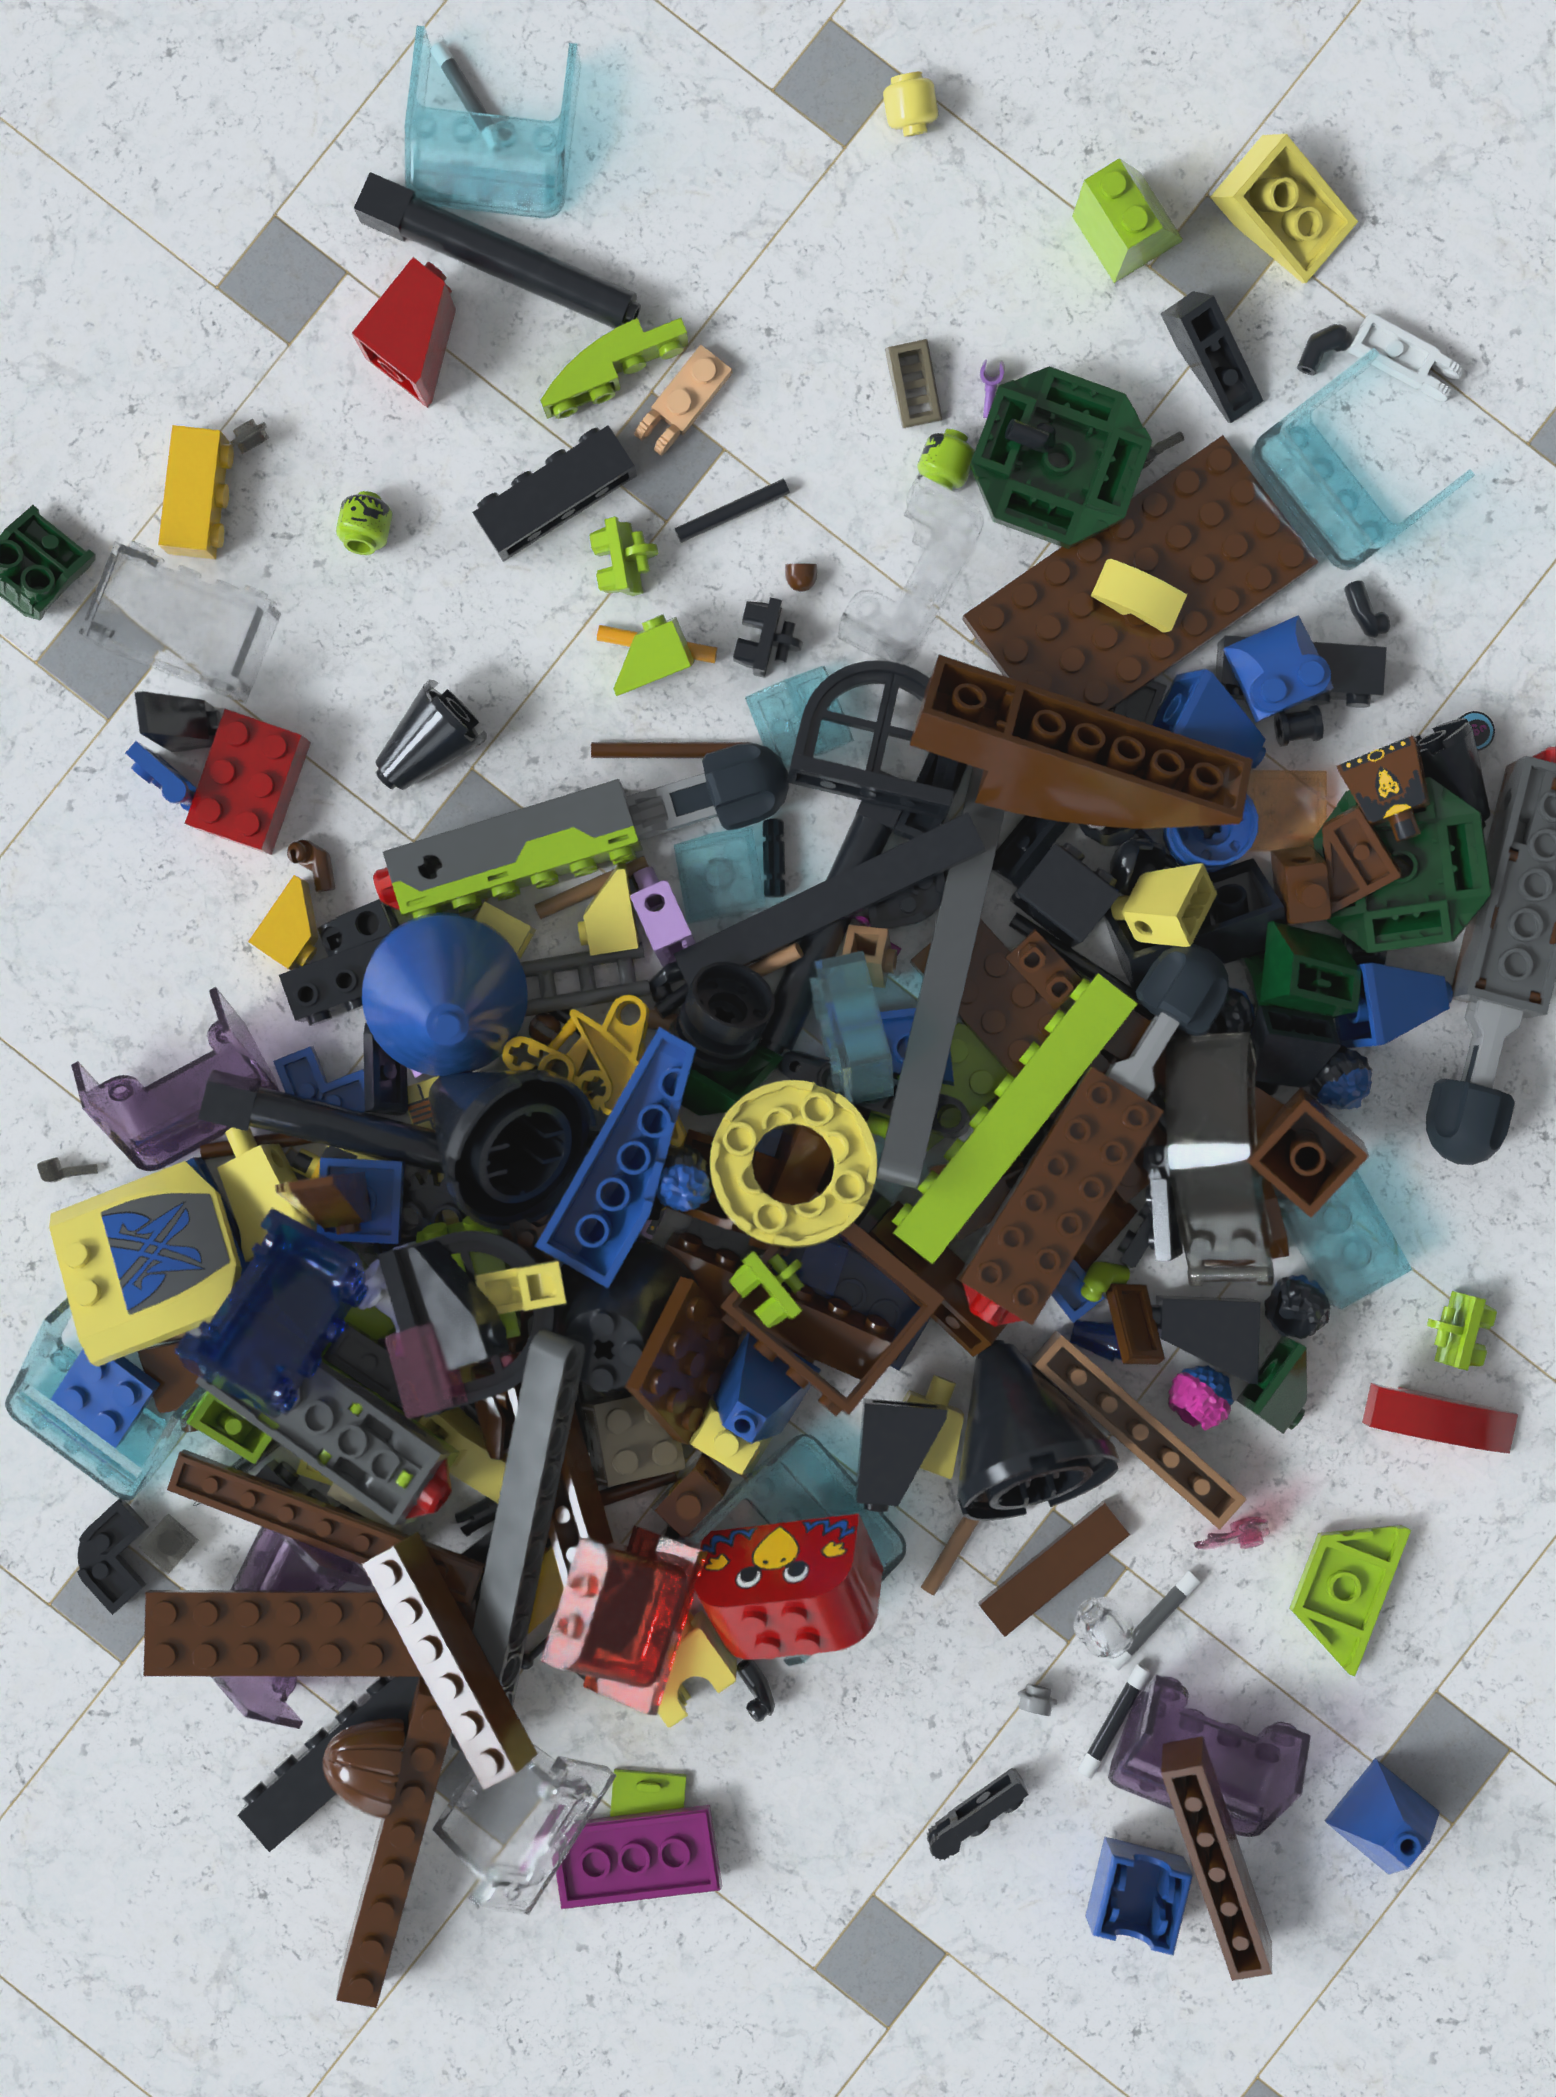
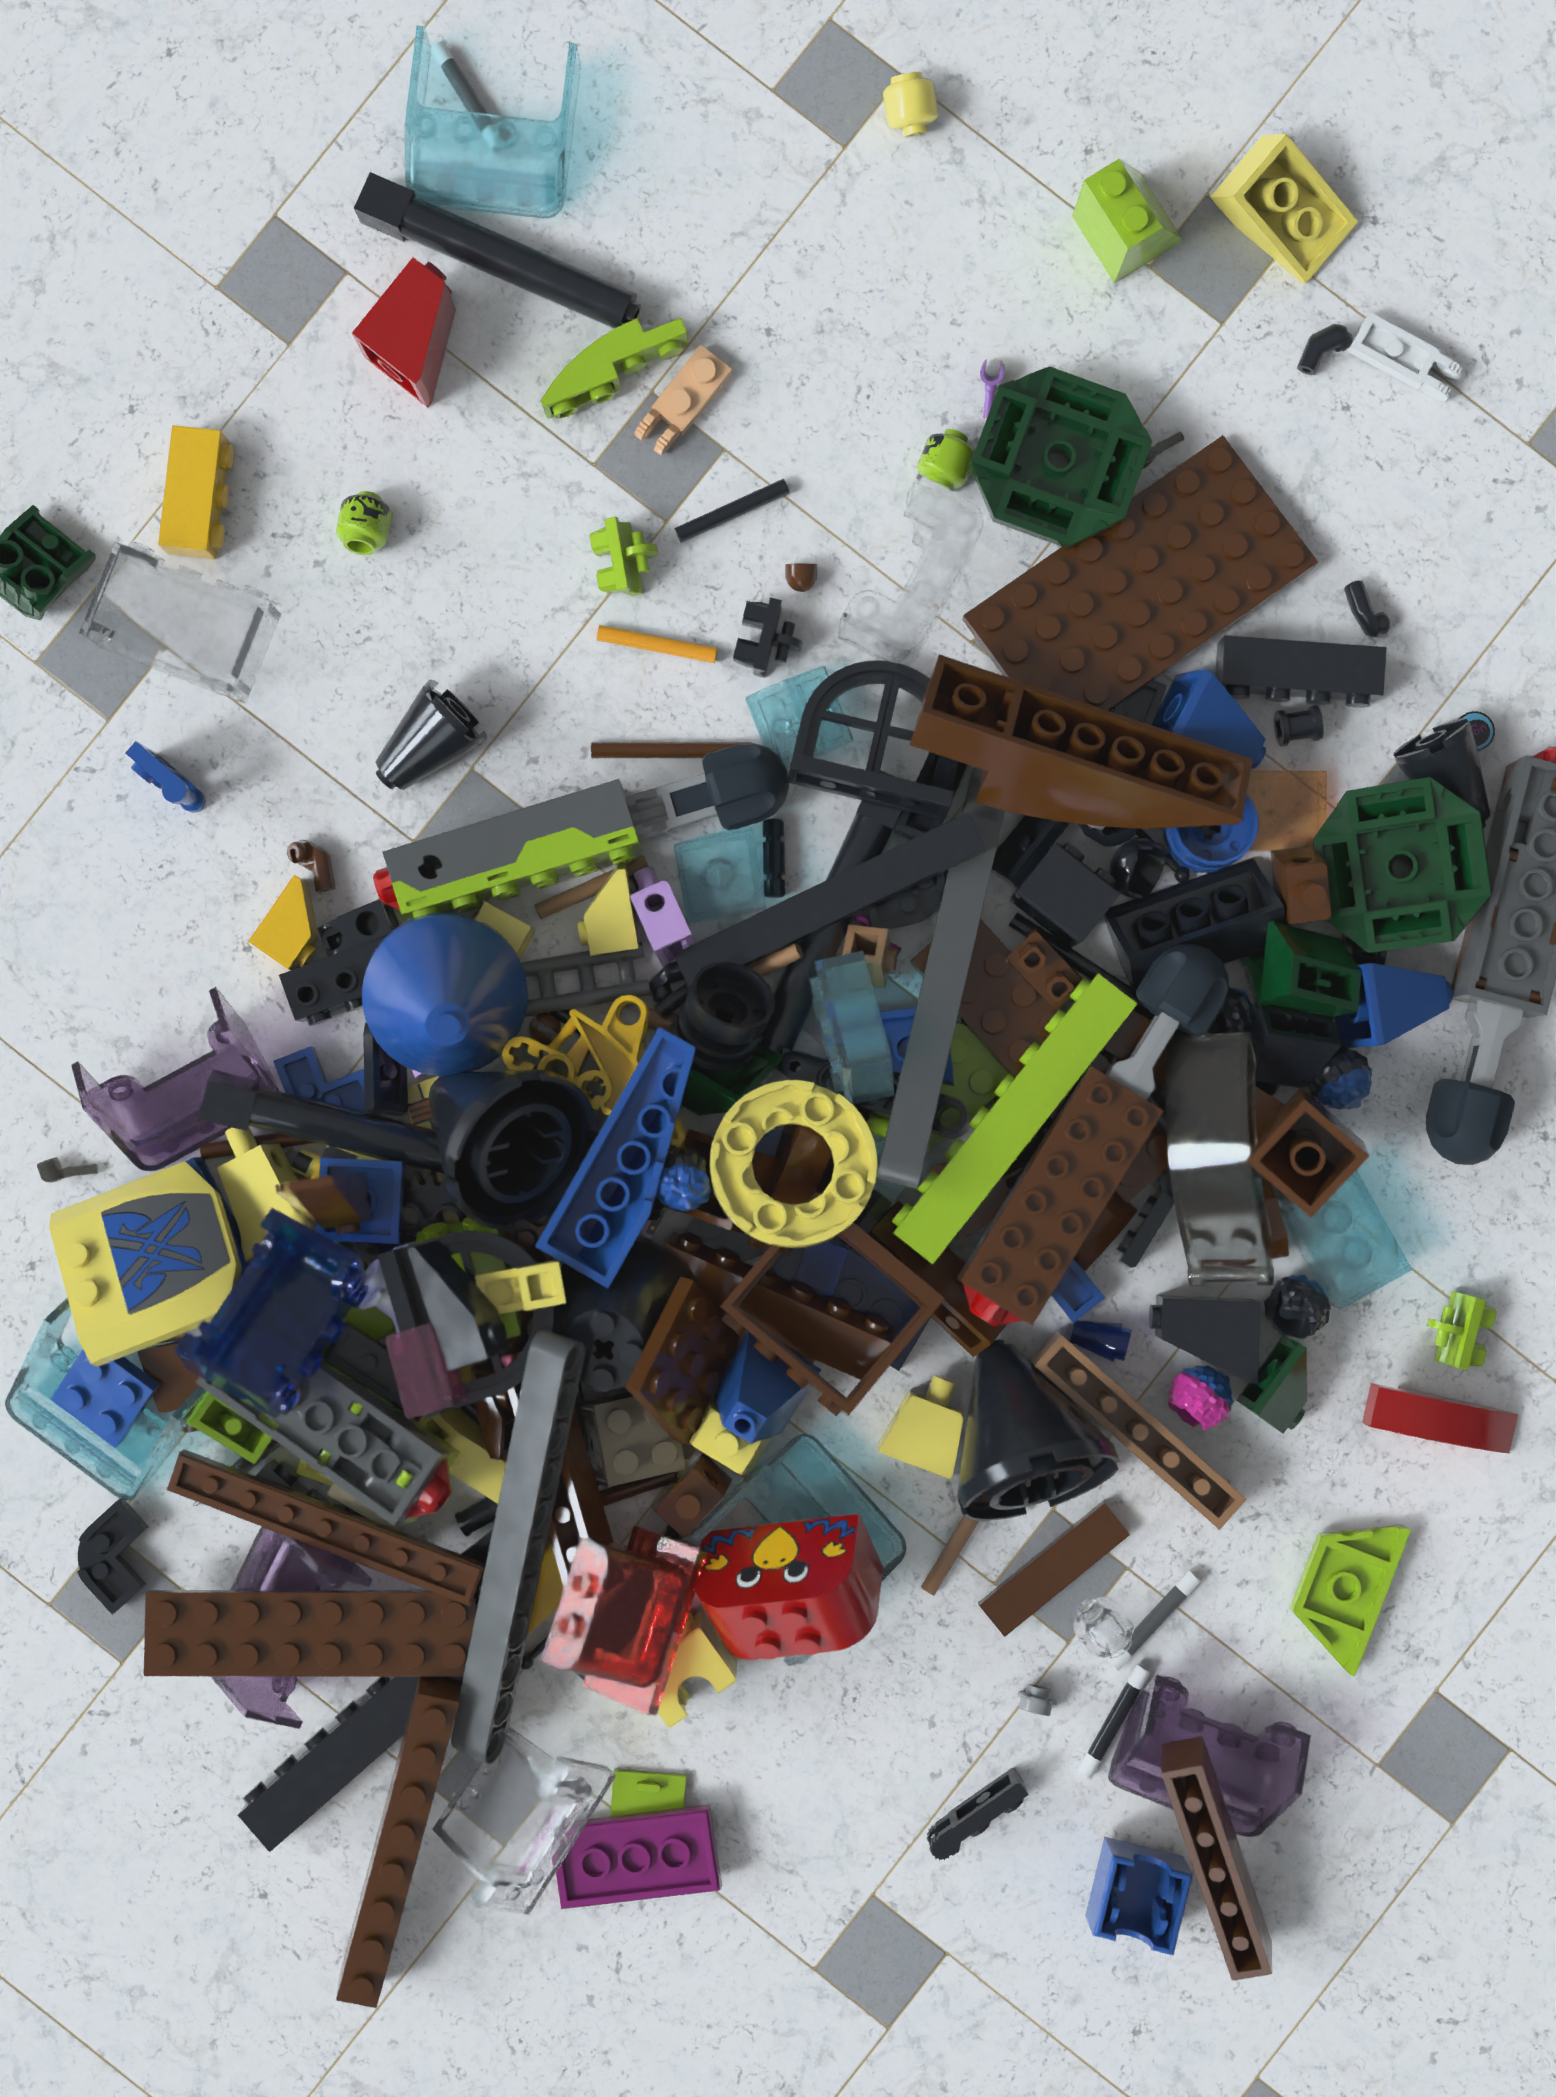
(168, 1543): clear smoke plate -> none
(176, 721): black slope -> none
(248, 781): red brick -> none
(249, 435): clear smoke plate -> none
(365, 1763): reddish brown hair -> none
(450, 1660): brick -> none
(554, 492): black brick -> none
(654, 654): lime slope -> none
(759, 1687): black arm -> none
(780, 1303): lime hips -> none
(892, 1448): black slope -> none
(896, 371): dark tan slope -> none
(1037, 438): black arm -> none
(1100, 1277): lime arm -> none
(1134, 1324): reddish brown tile -> none
(1140, 594): light yellow slope -> none
(1165, 1233): hinge -> none
(1167, 905): light yellow torso -> none
(1212, 353): black slope -> none
(1246, 1532): clear pink plate -> none
(1278, 668): blue slope -> none
(1324, 490): clear light blue windscreen -> none
(1355, 858): reddish brown wing -> none
(1385, 1819): blue slope -> none
(1389, 785): torso -> none

